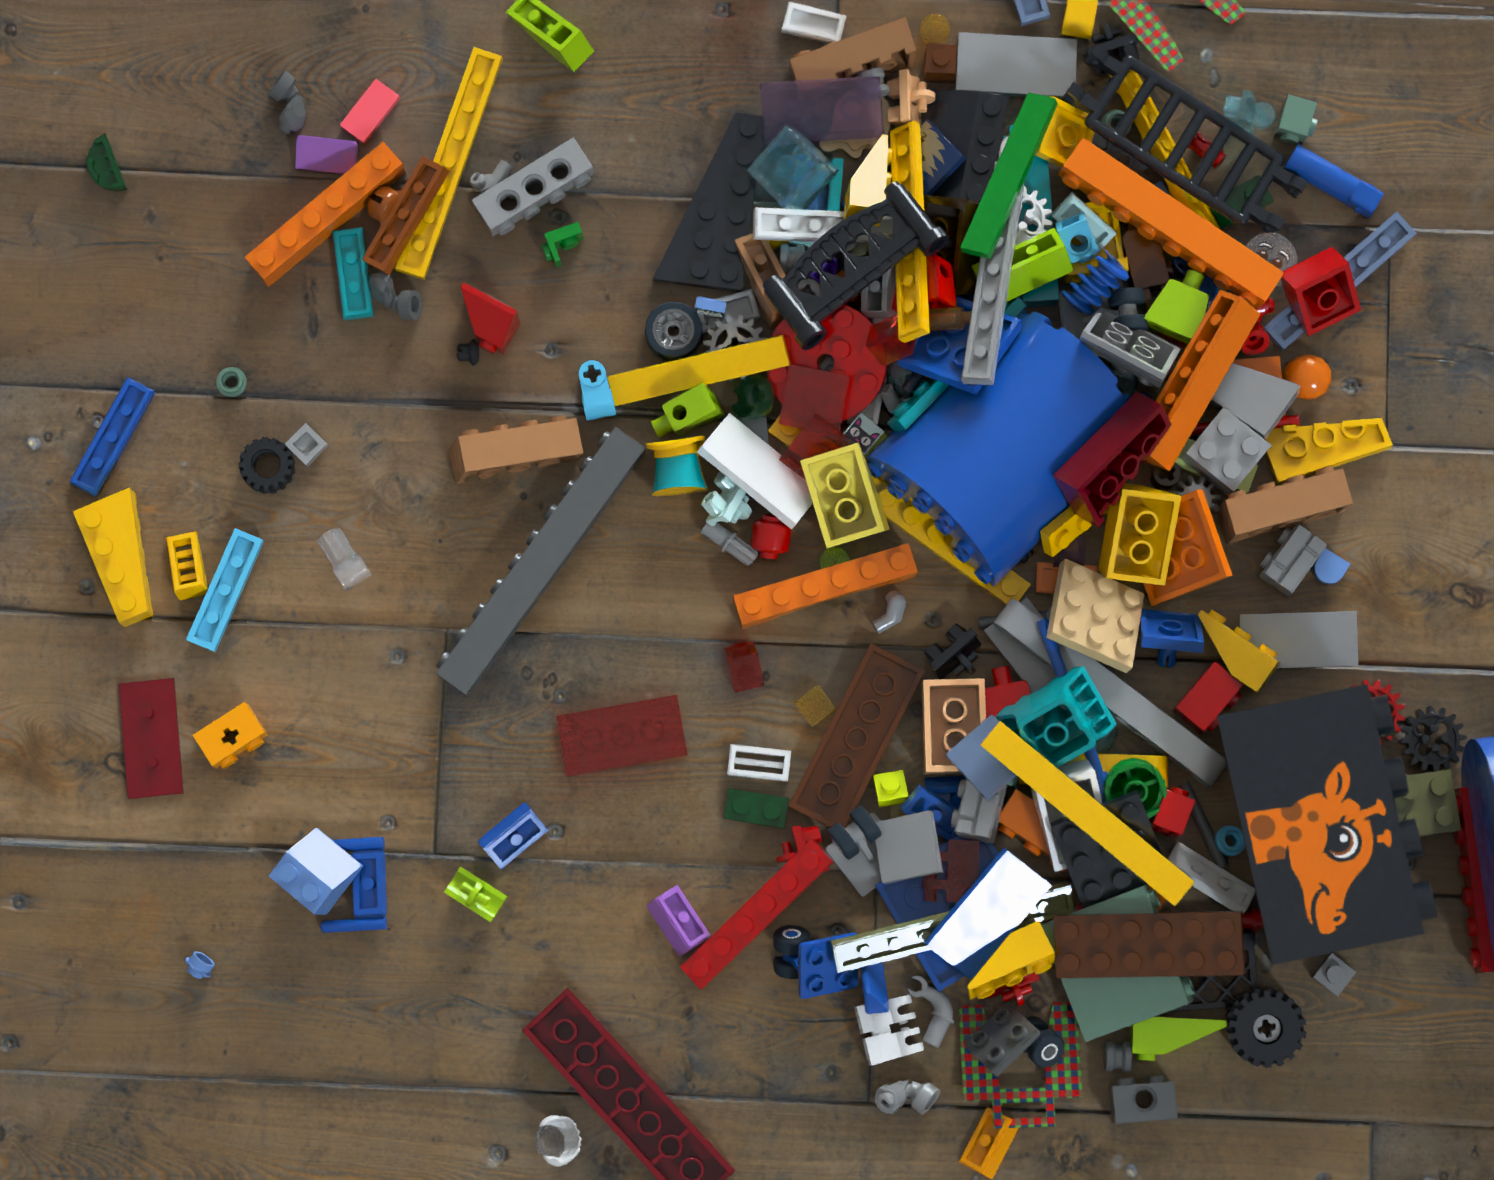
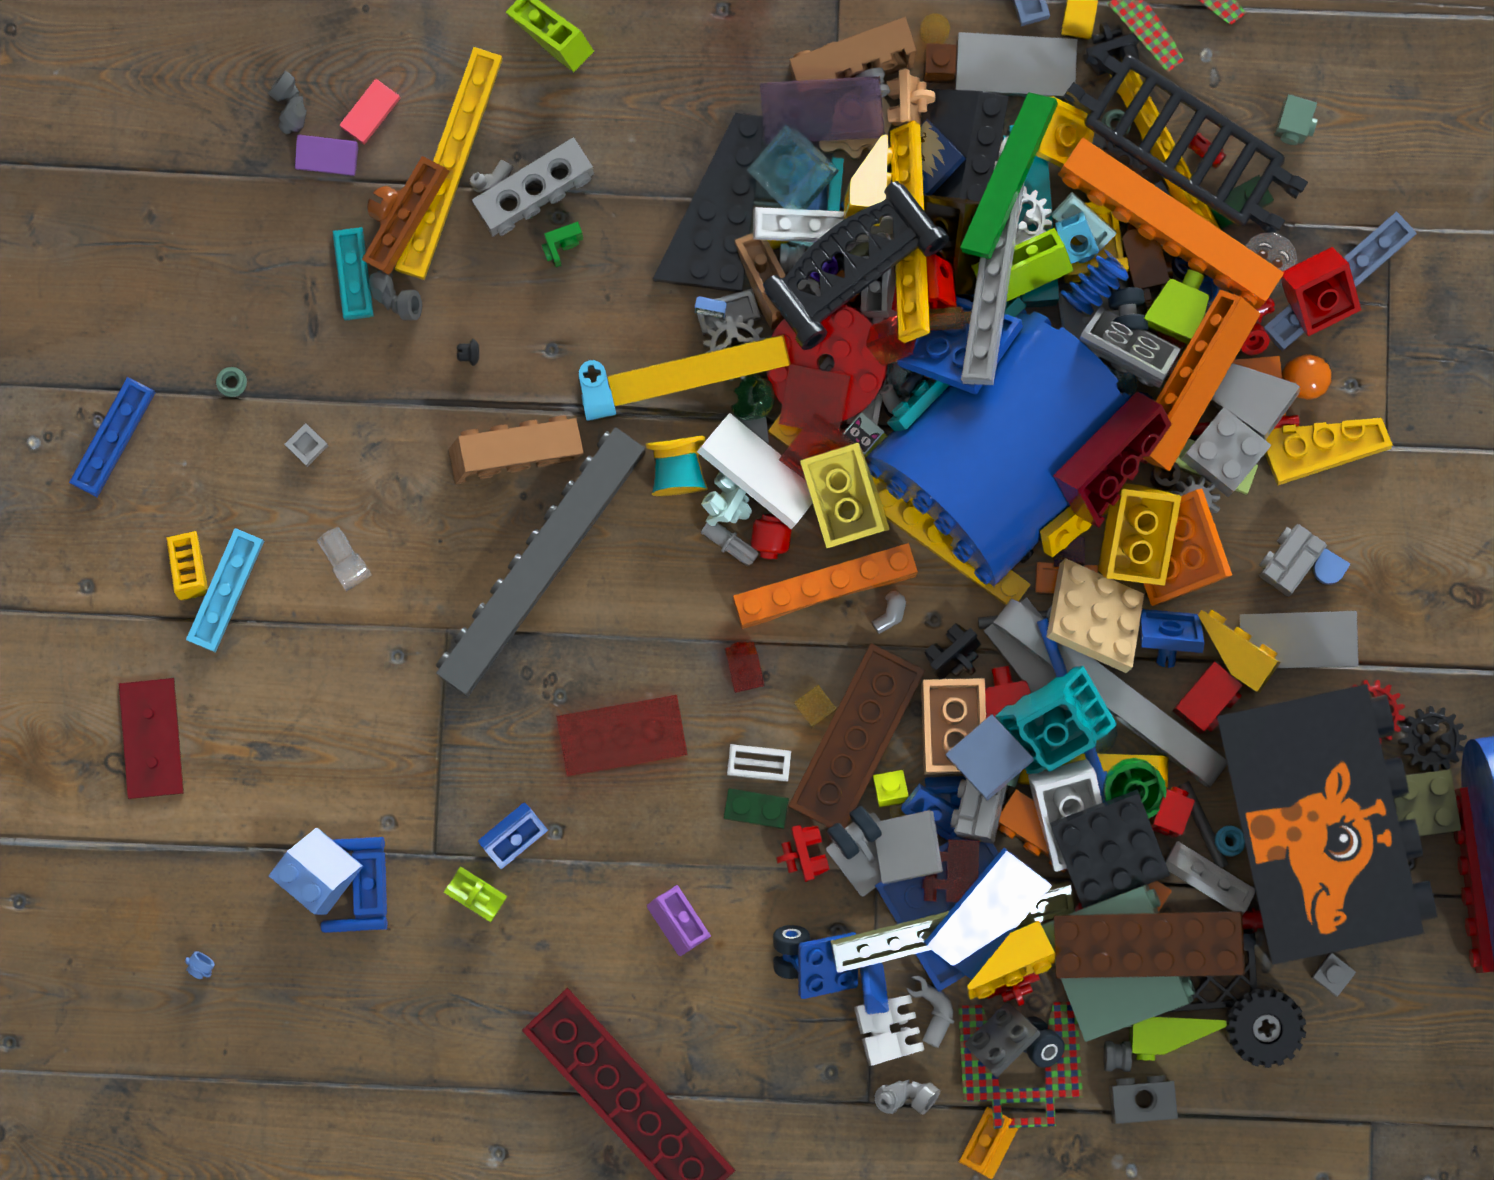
(103, 165): dark green tile -> none
(115, 545): yellow wedge -> none
(213, 736): light orange brick -> none
(253, 452): black tyre -> none
(324, 214): orange brick -> none
(491, 319): red slope -> none
(557, 1140): clear hair -> none
(672, 316): wheel -> none
(701, 410): lime torso -> none
(757, 914): red plate -> none
(813, 23): white tile -> none
(831, 554): clear neon green tile -> none
(1087, 813): yellow tile -> none
(1248, 112): clear light blue hips -> none
(1285, 505): medium nougat brick -> none
(1334, 181): blue piece -> none

